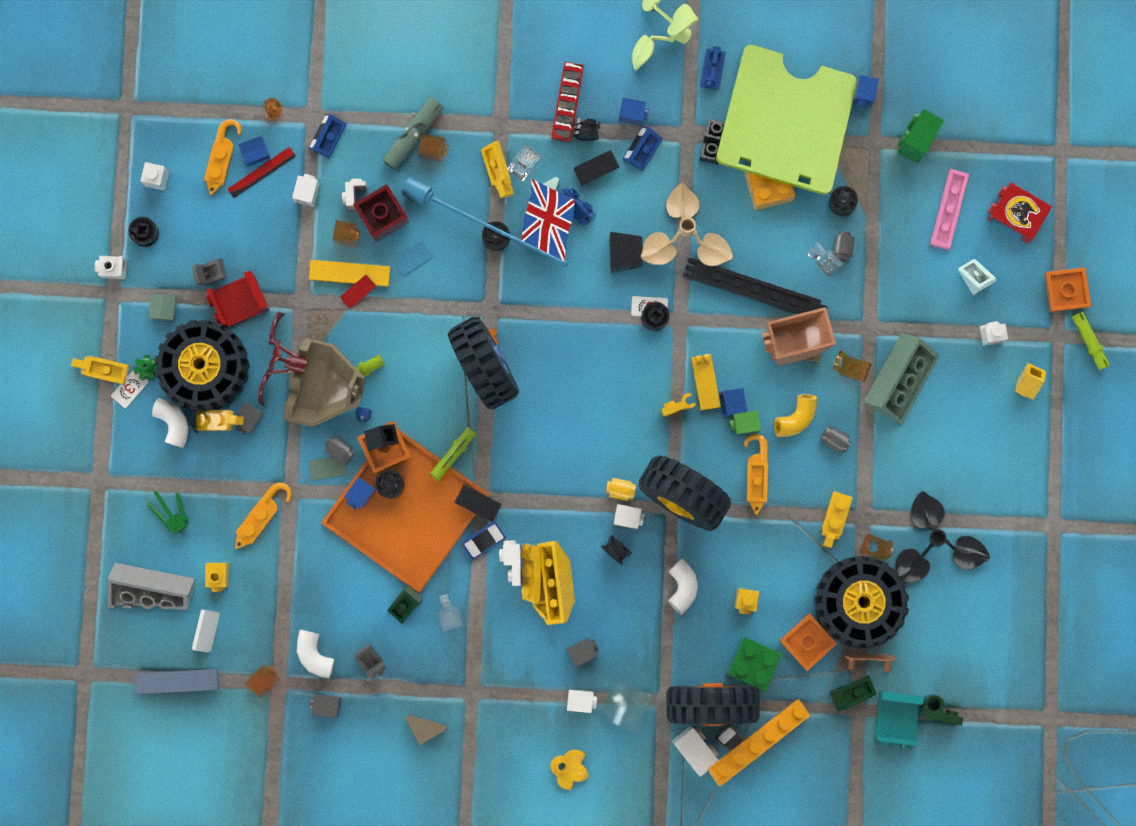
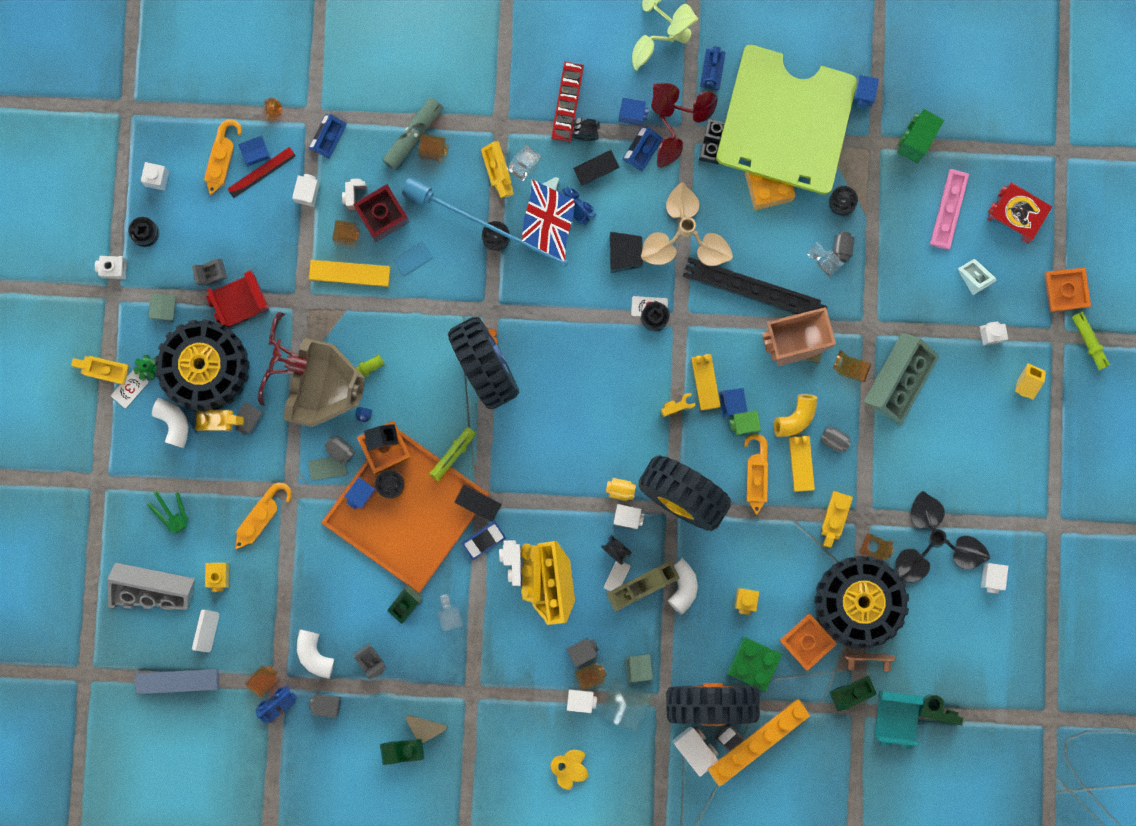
(267, 709): none -> blue hinge
(358, 291): red sticker -> none
(402, 751): none -> dark green plate
(590, 676): none -> clear orange bracket
(617, 576): none -> white sticker
(638, 668): none -> sand green piece
(643, 585): none -> olive arch
(663, 104): none -> dark red plant
(801, 463): none -> yellow hinge
(994, 577): none -> white brick

